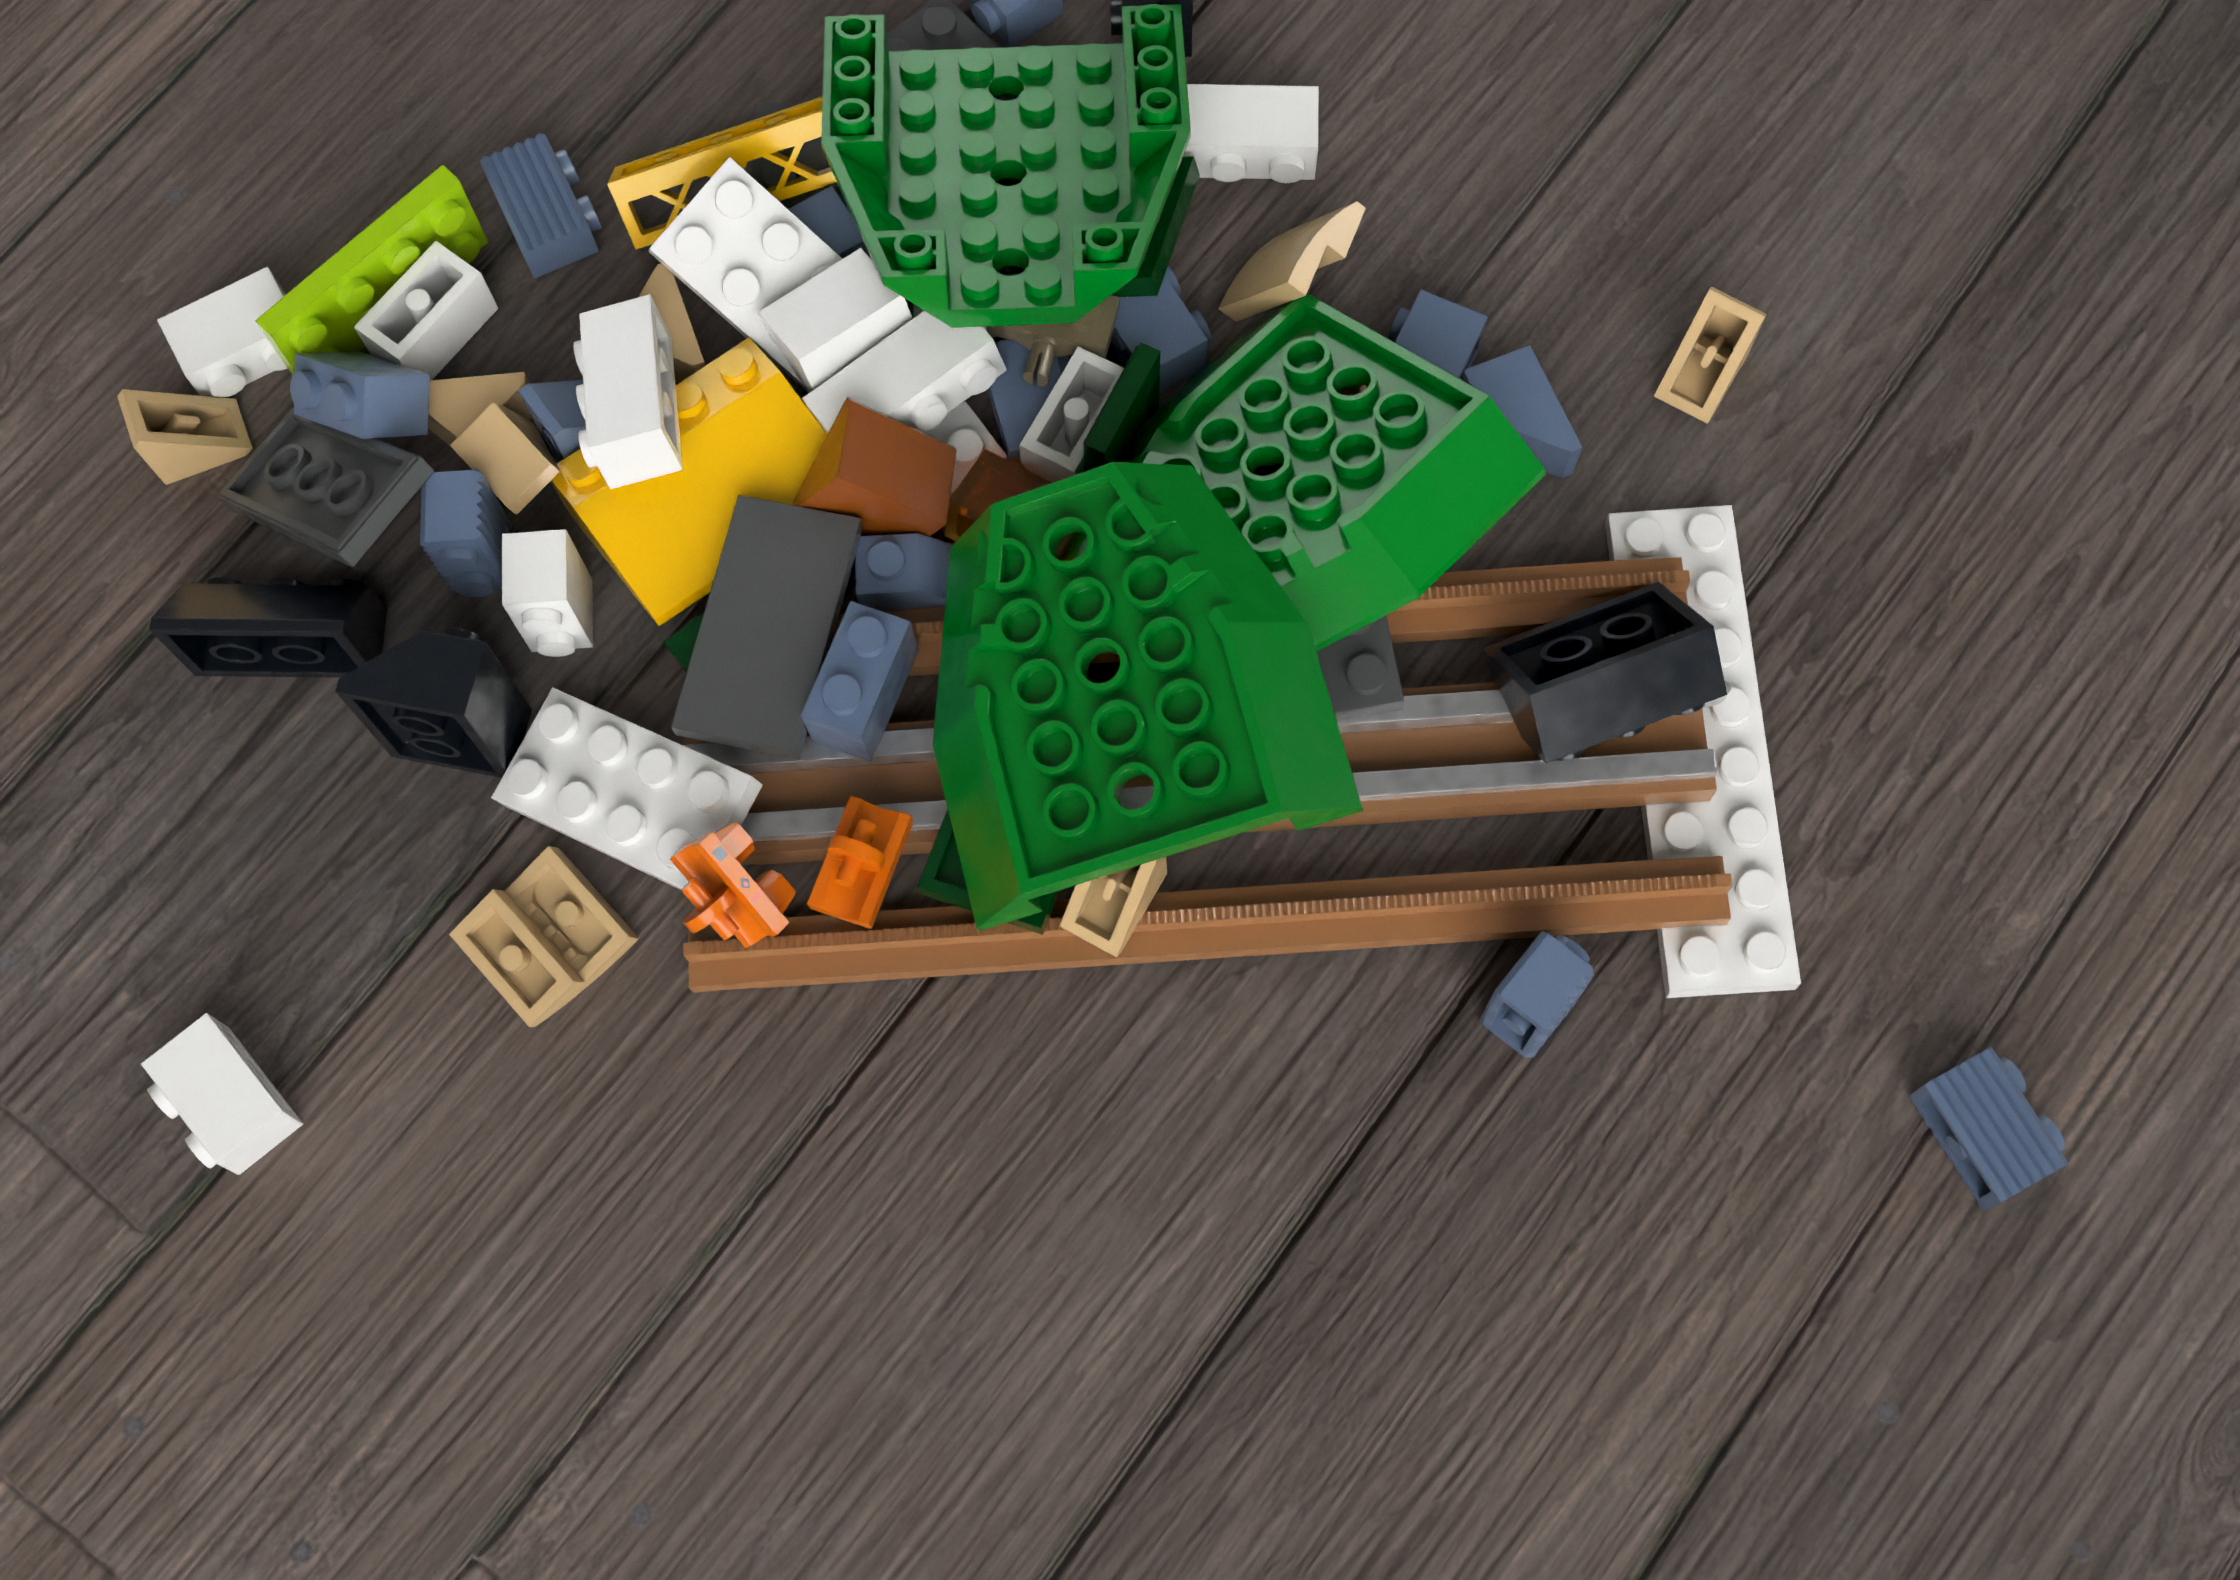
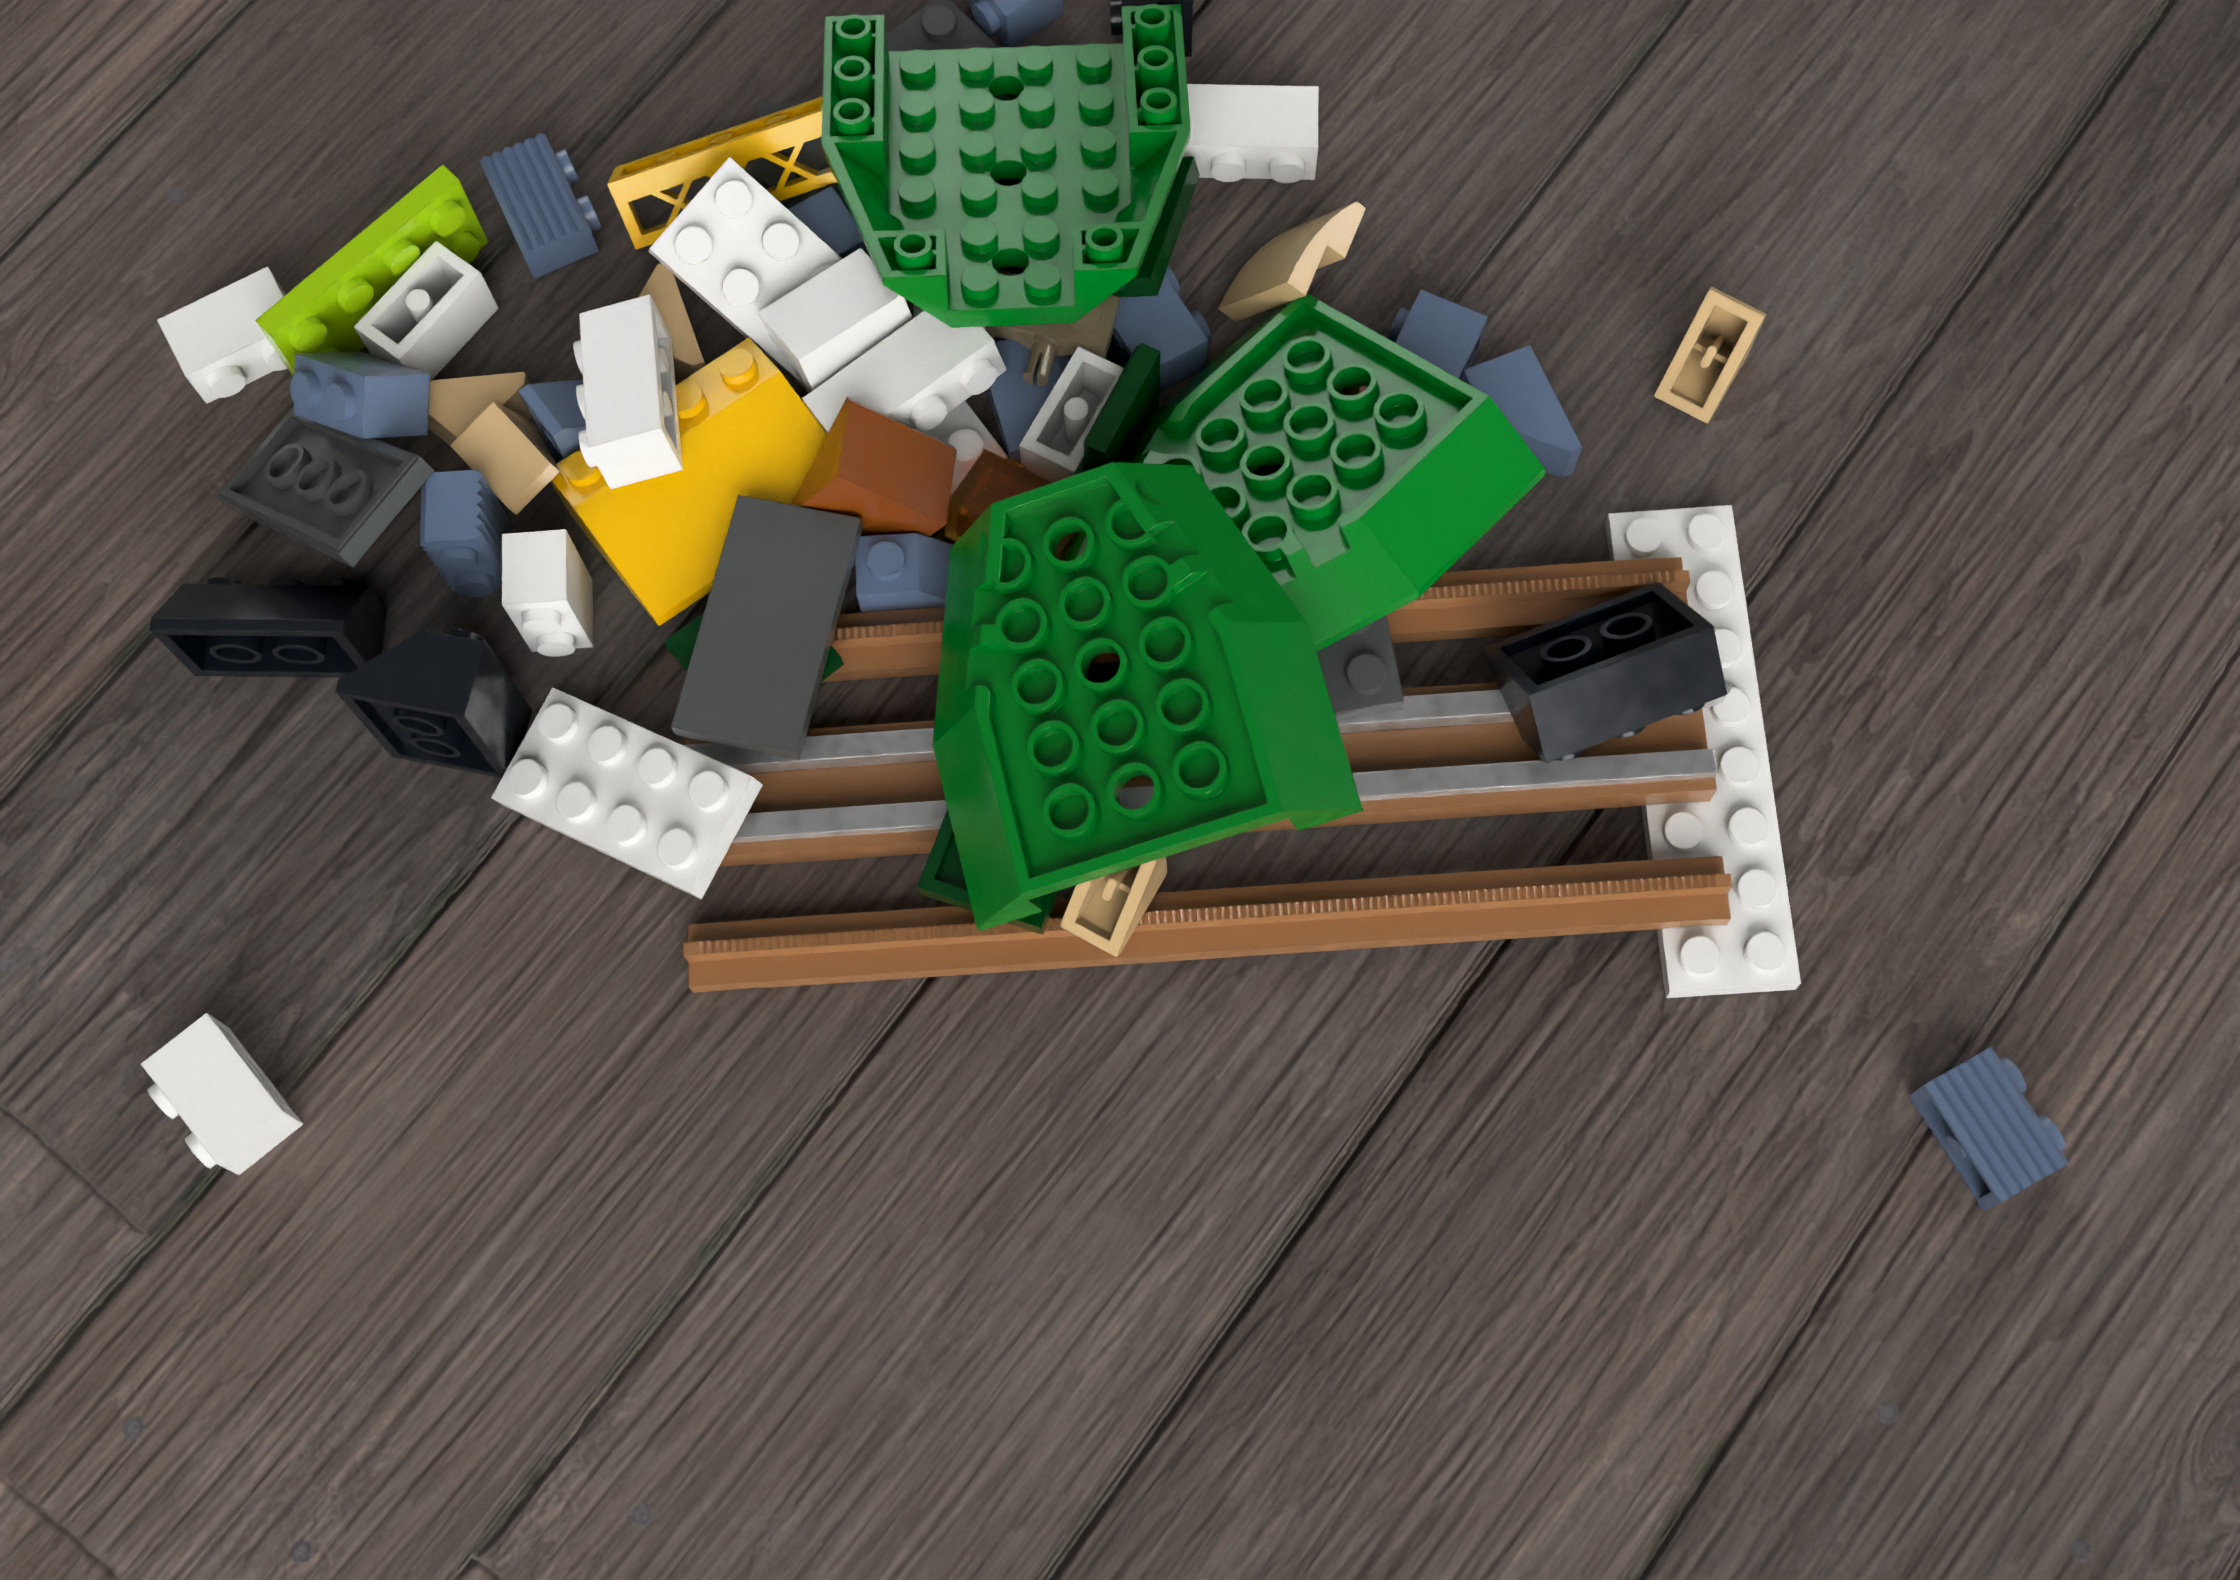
(184, 432): tan slope -> none
(543, 936): tan slope -> none
(726, 893): orange hips -> none
(860, 681): sand blue brick -> none
(860, 862): orange hips -> none
(1538, 993): sand blue brick -> none

